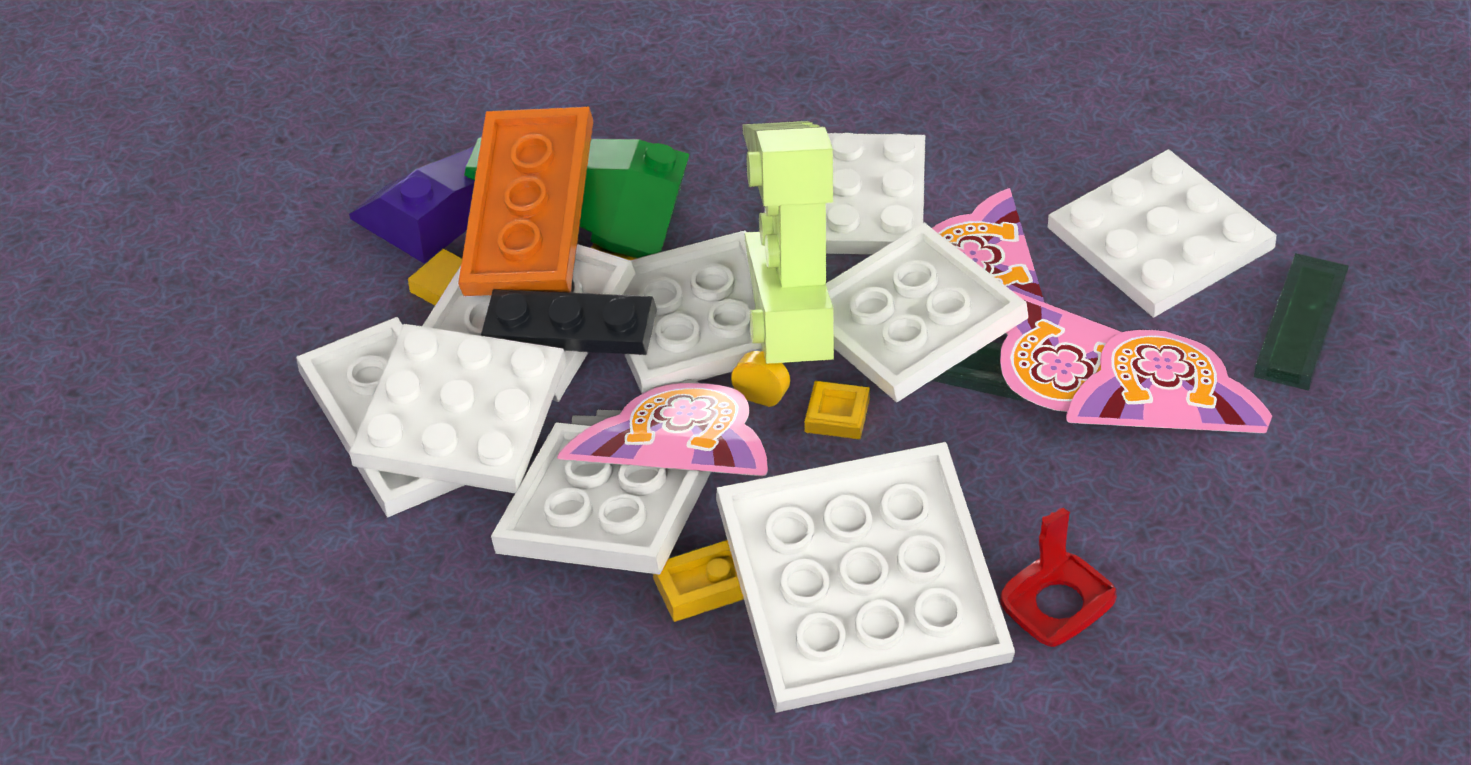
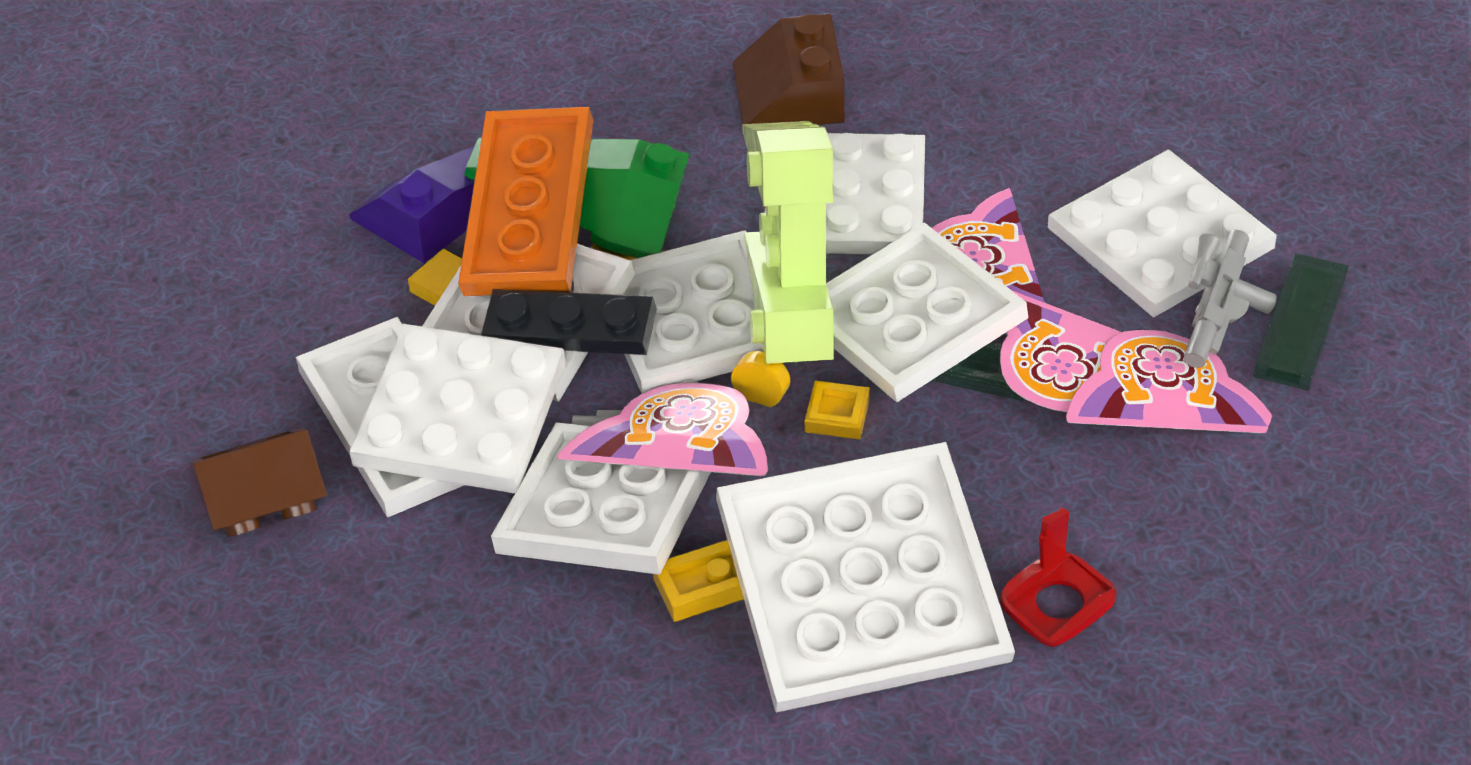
(259, 480): none -> reddish brown slope
(792, 74): none -> reddish brown slope
(1224, 296): none -> light grey piece

